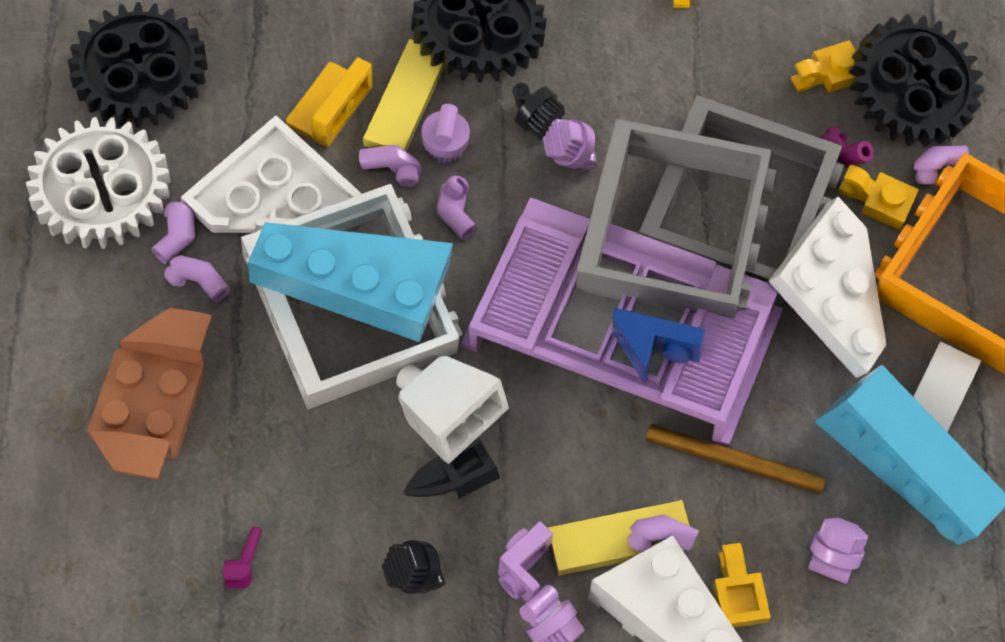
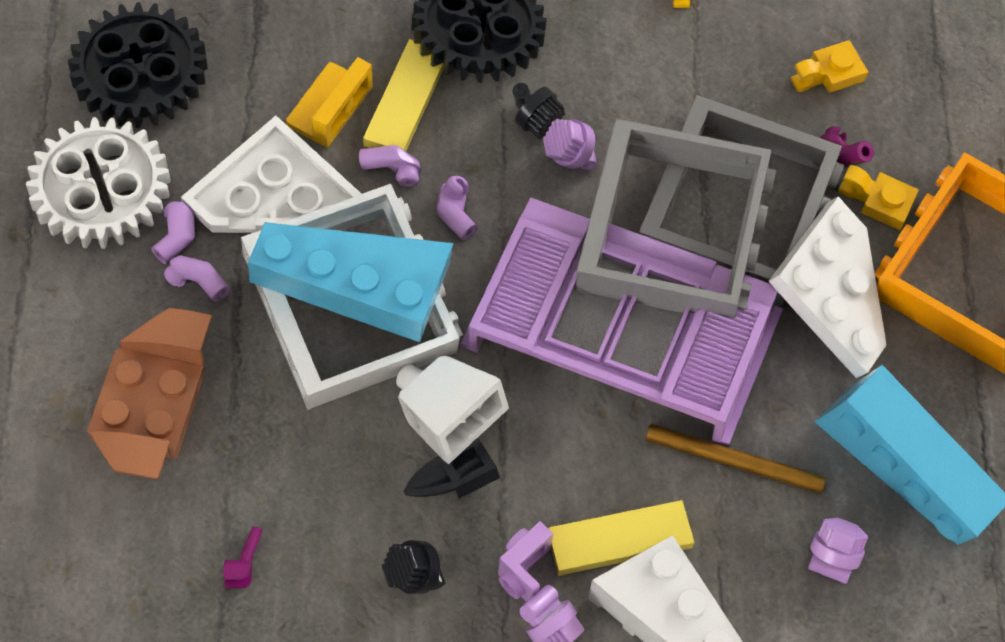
(445, 134): lavender piece -> none
(644, 334): blue slope -> none
(659, 528): lavender arm -> none
(739, 593): yellow plate -> none
(916, 80): black gear -> none
(934, 159): lavender arm -> none
(946, 383): white slope -> none

